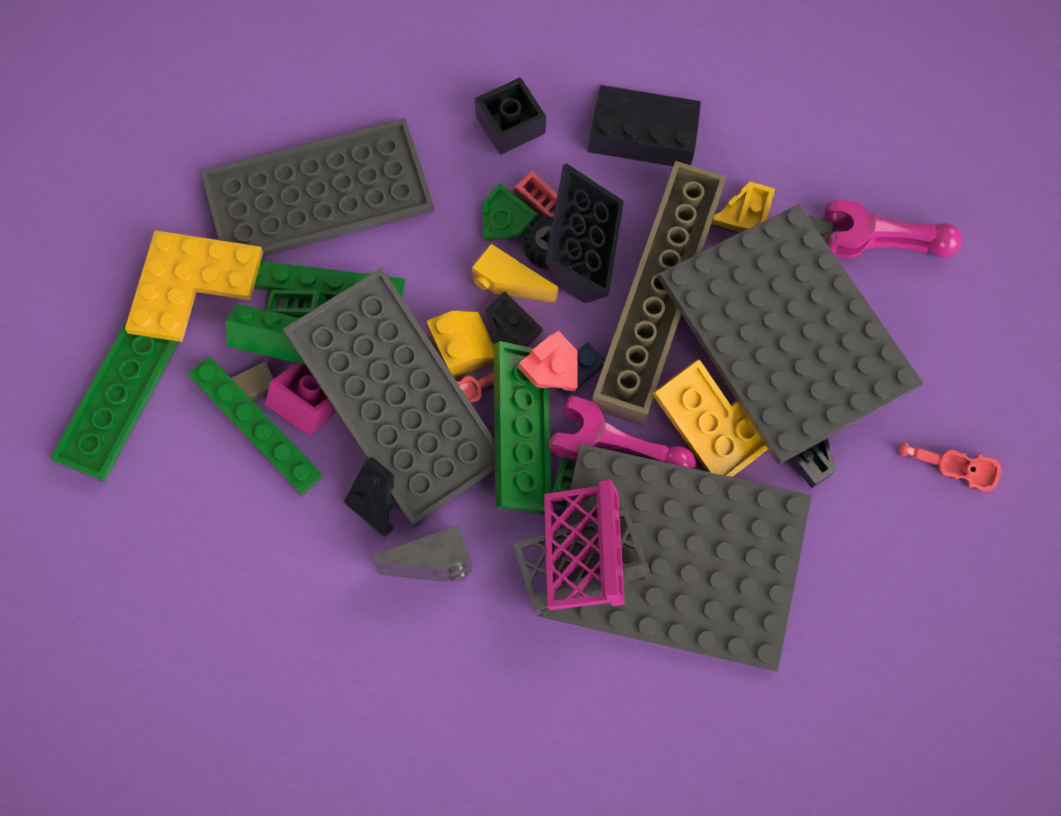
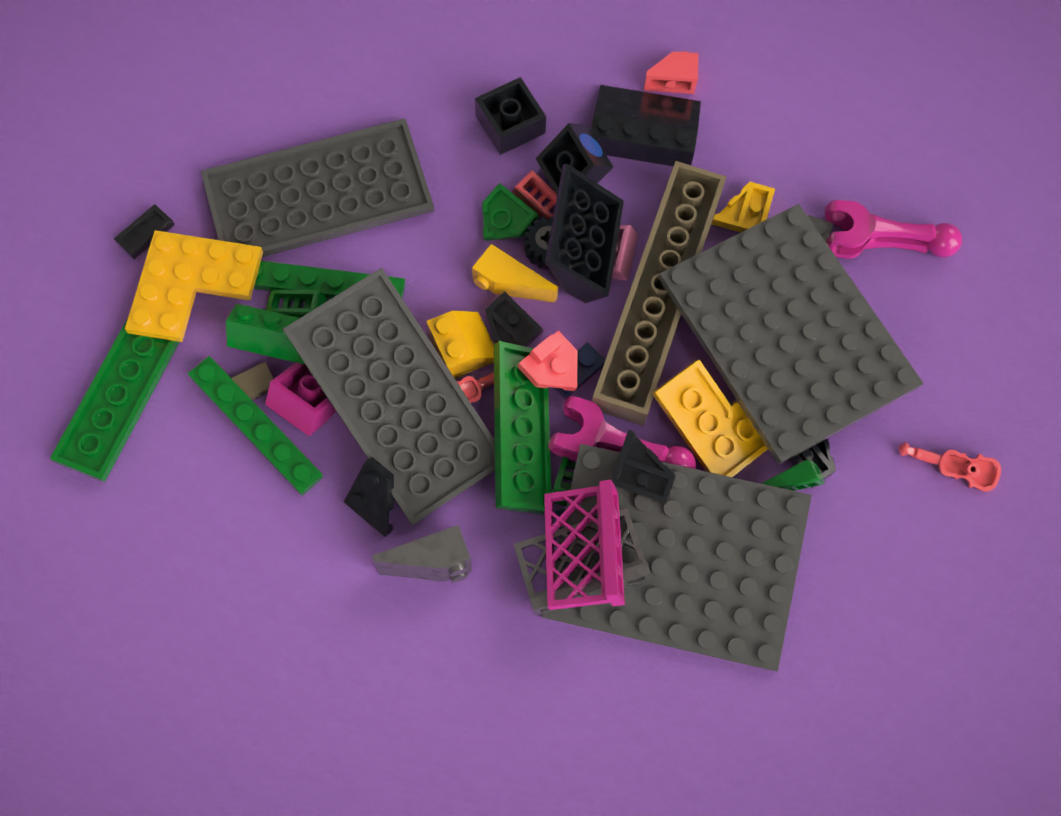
(138, 235): none -> black plate
(579, 149): none -> black brick
(624, 252): none -> bright pink slope
(642, 472): none -> black wing
(674, 74): none -> coral slope
(798, 477): none -> green slope

